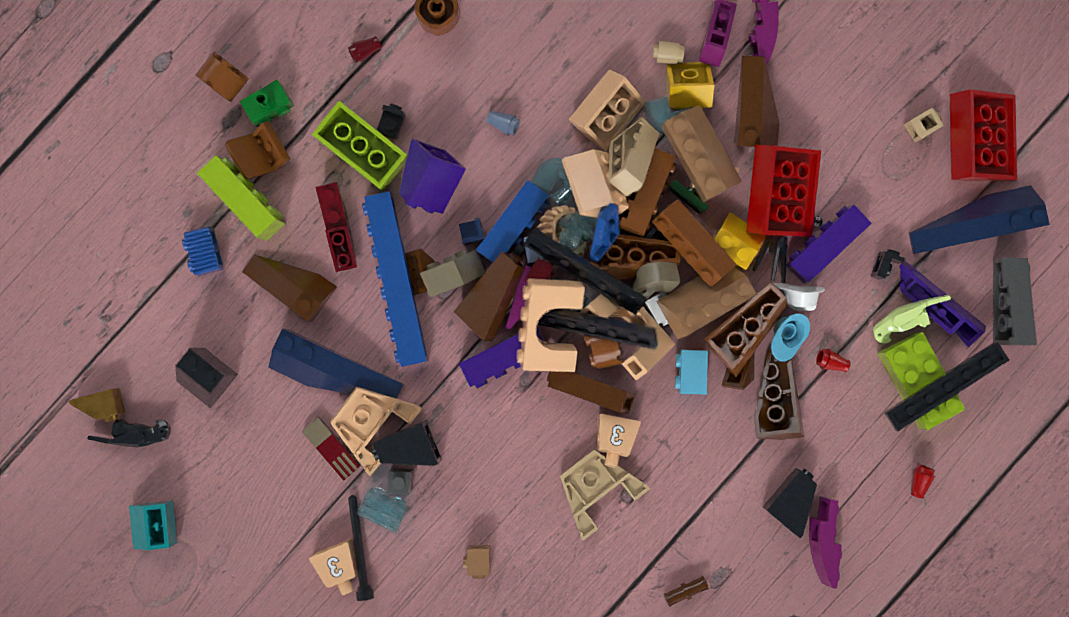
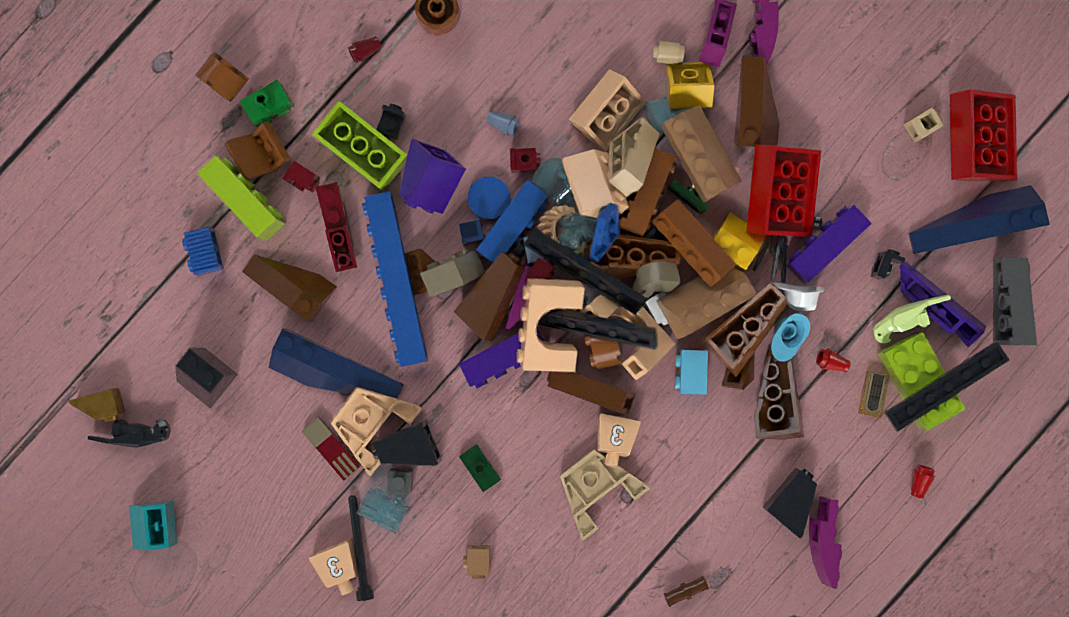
(302, 177): none -> dark red brick
(479, 468): none -> dark green plate
(488, 197): none -> blue tile
(516, 163): none -> dark red brick
(874, 394): none -> tile

